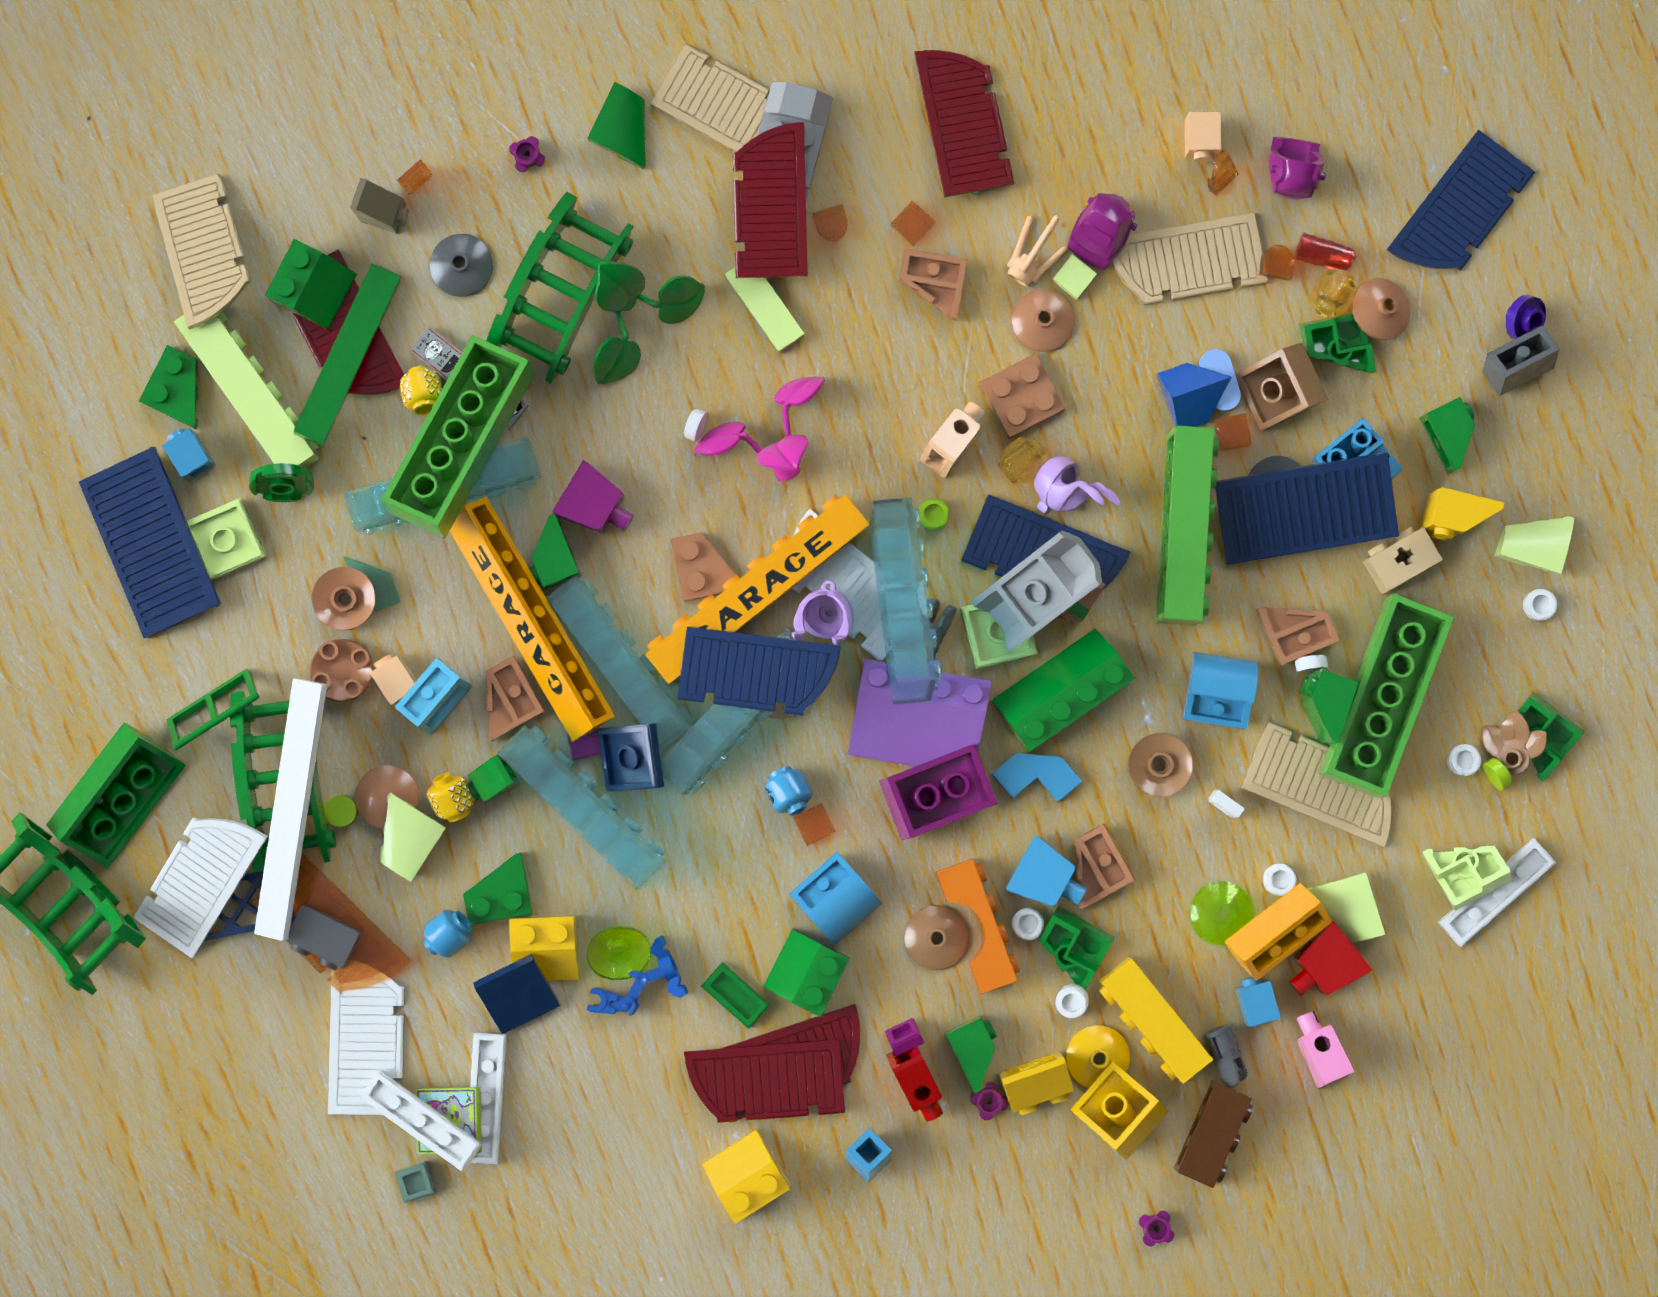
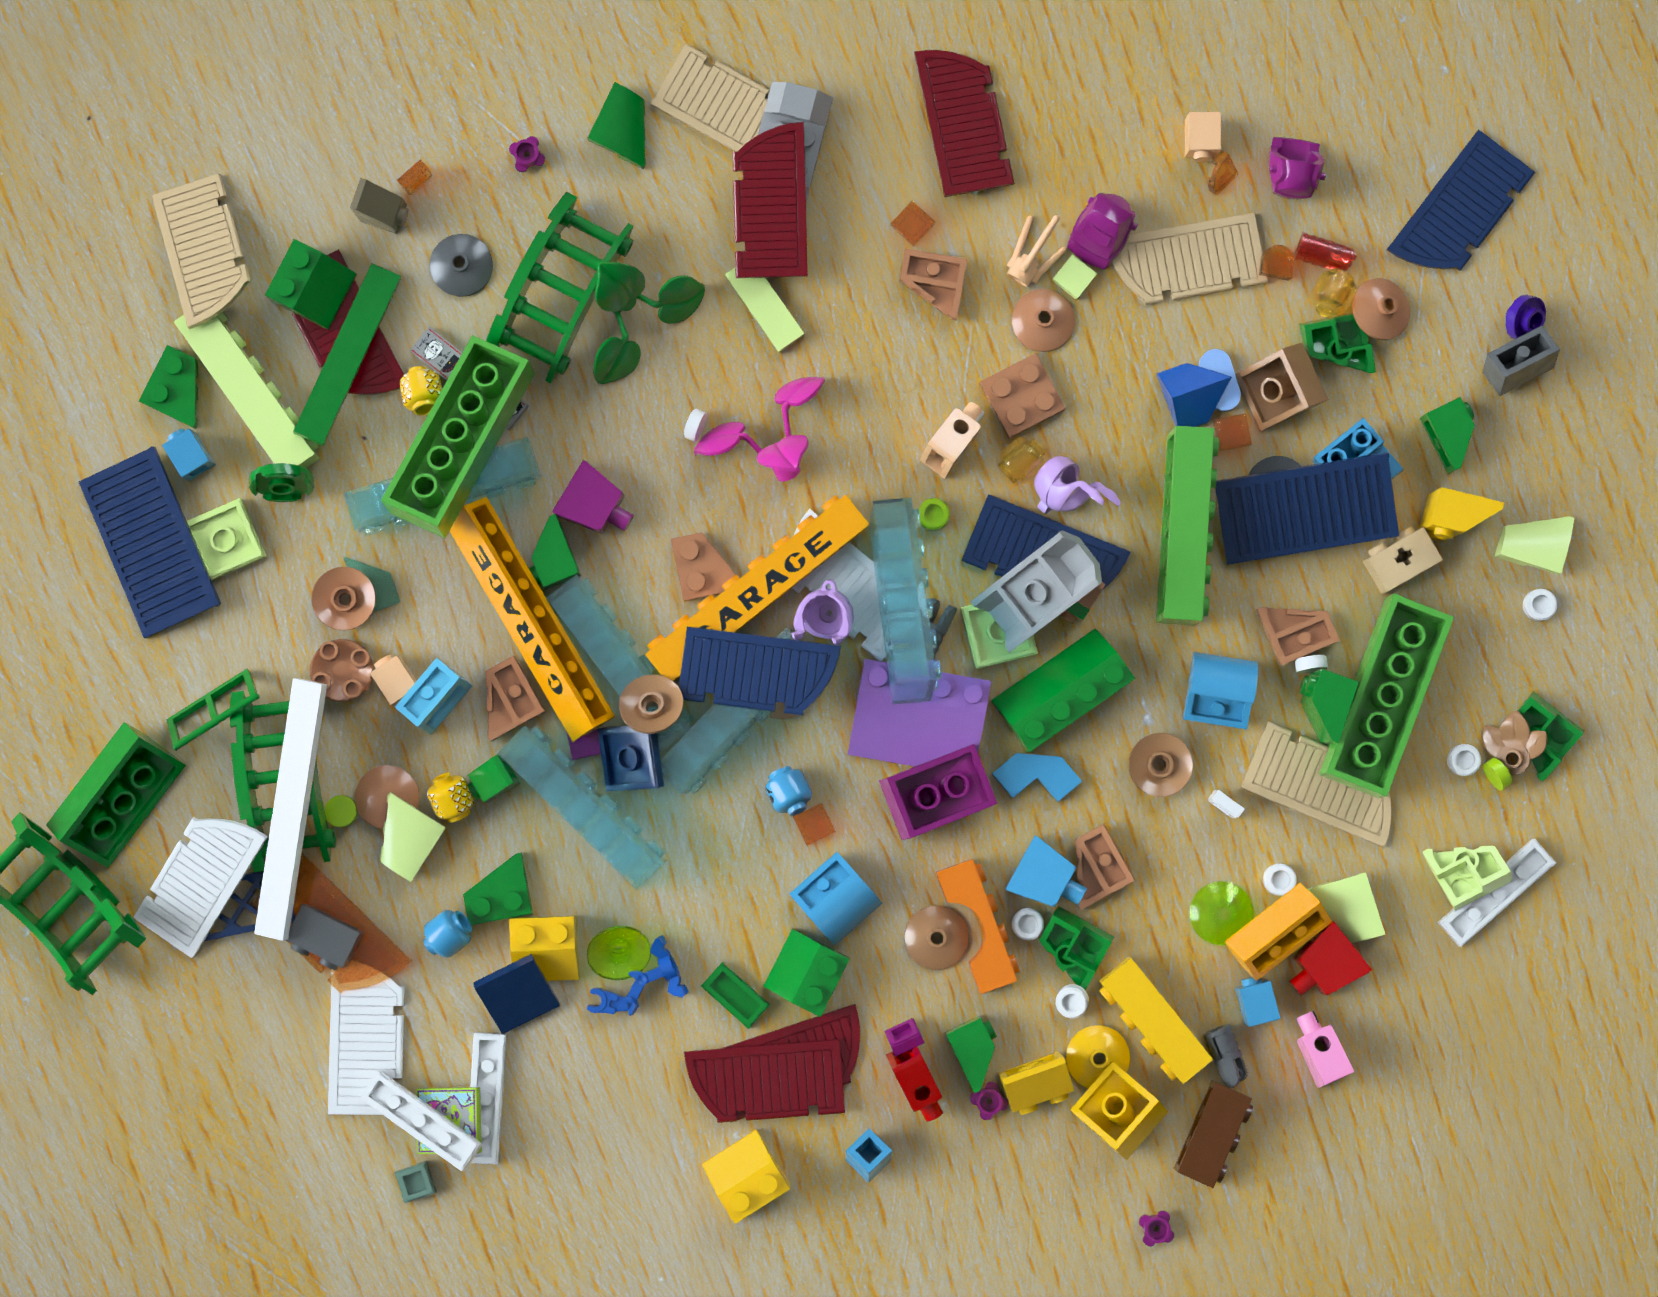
(649, 692): none -> medium nougat dish
(831, 222): clear orange tile -> none

